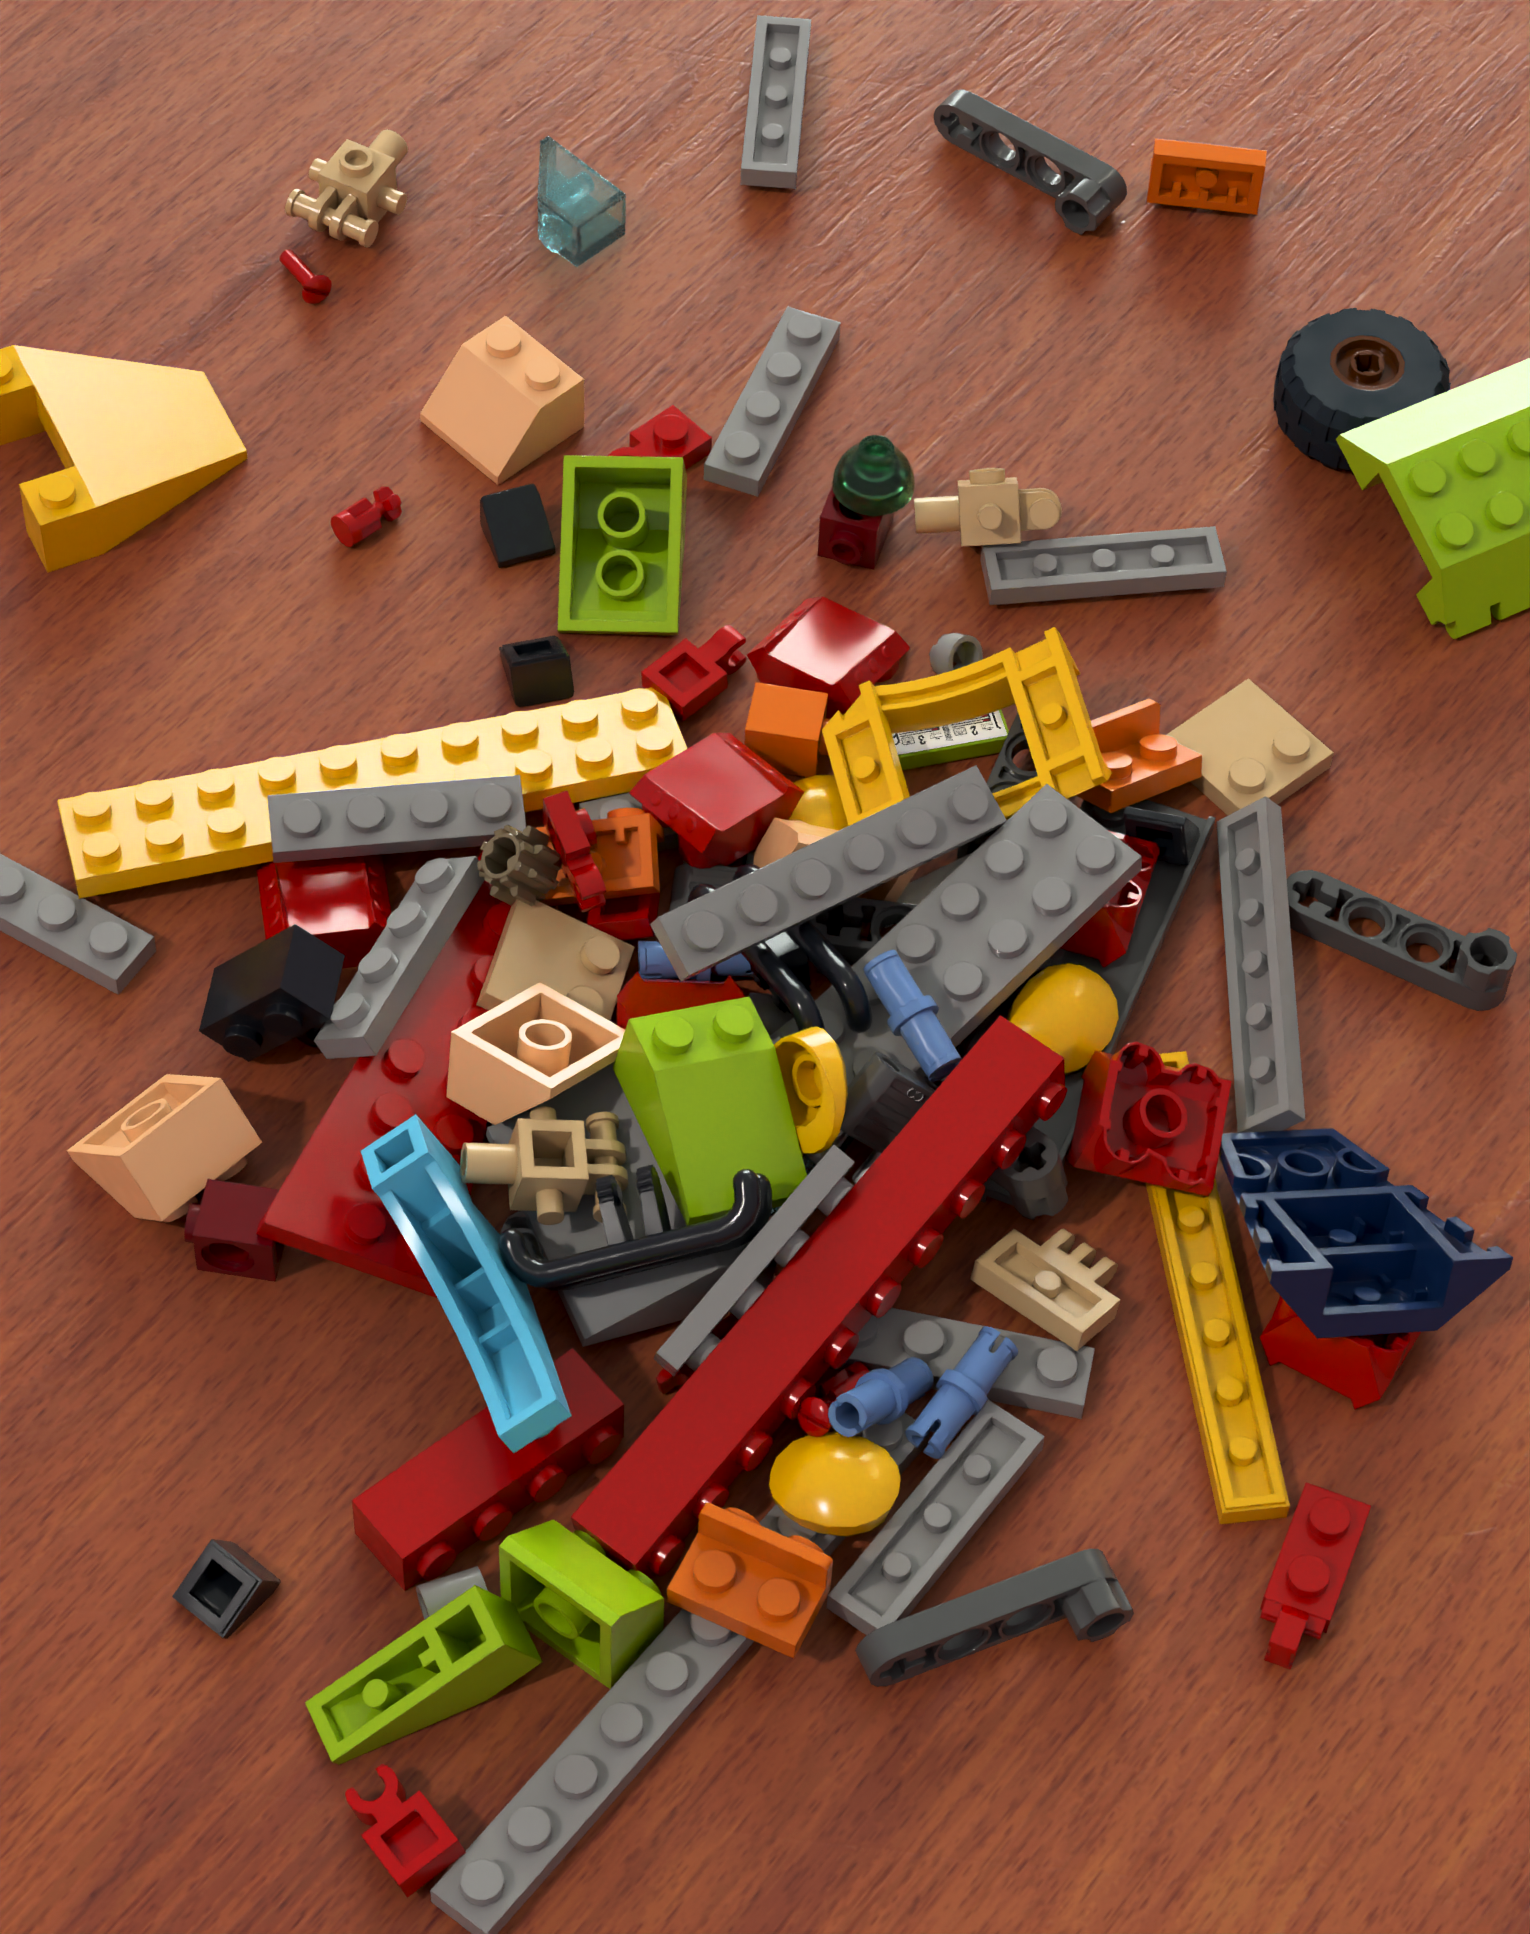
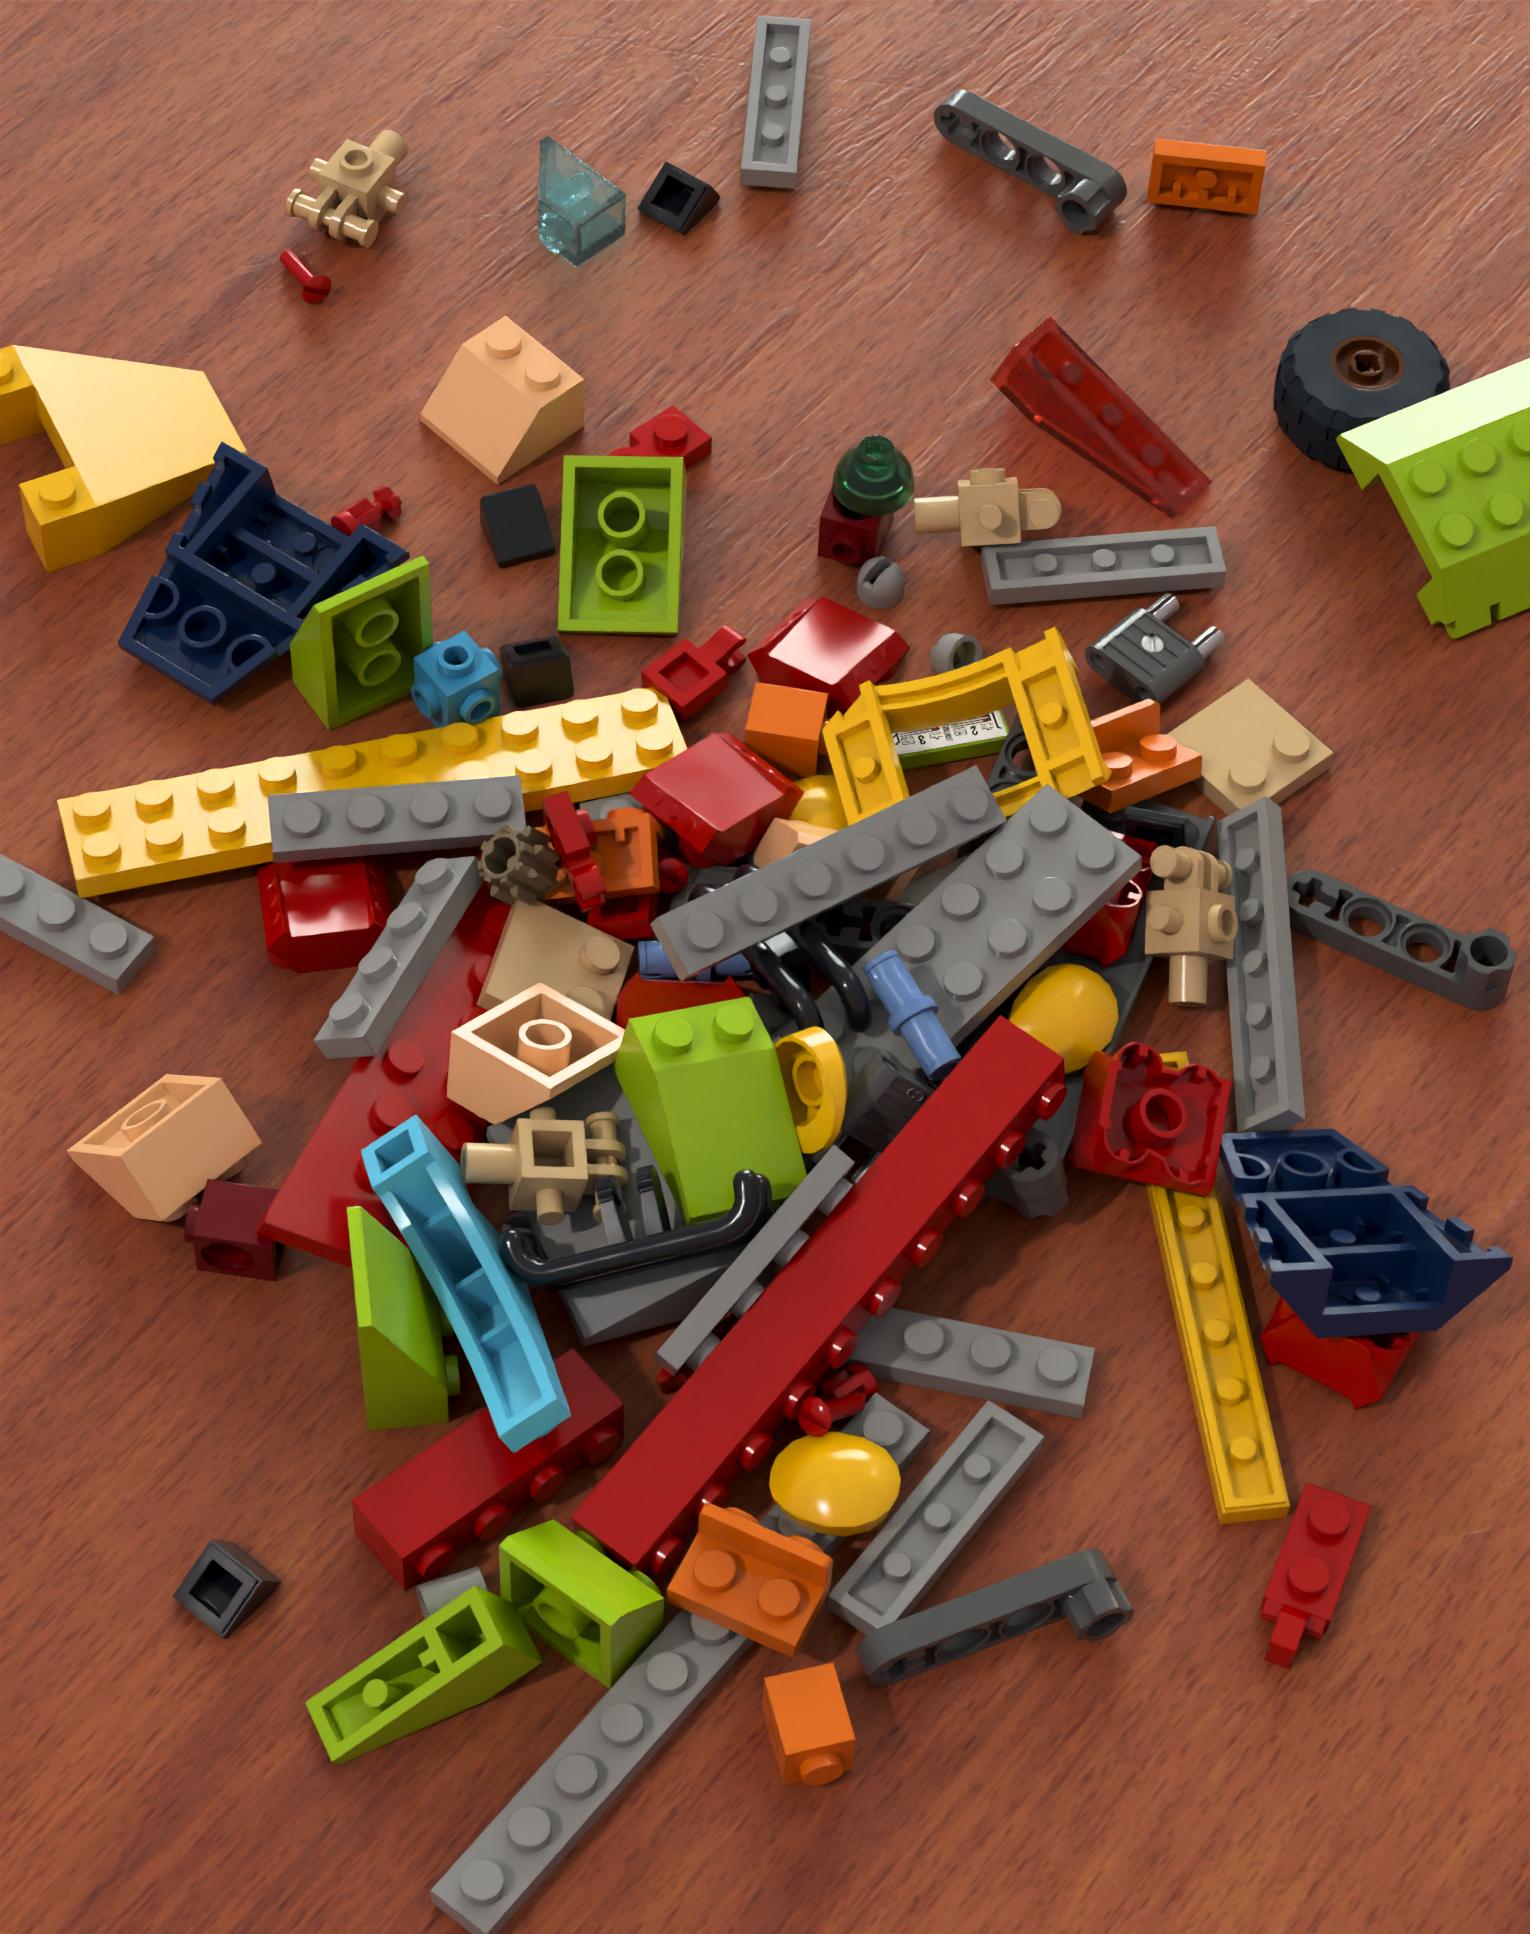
(243, 580): none -> dark blue wedge
(272, 994): black brick -> none
(362, 644): none -> lime slope
(398, 1331): none -> lime slope
(405, 1833): red plate -> none
(457, 682): none -> dark azure brick
(672, 872): none -> red piece
(678, 199): none -> black slope
(772, 401): light grey plate -> none
(808, 1725): none -> orange brick
(880, 1396): medium blue pin -> none
(887, 588): none -> light grey hinge
(961, 1392): medium blue pin -> none
(1050, 1284): tan hinge -> none
(1090, 414): none -> clear red slope
(1149, 657): none -> dark grey piece
(1190, 919): none -> tan piece

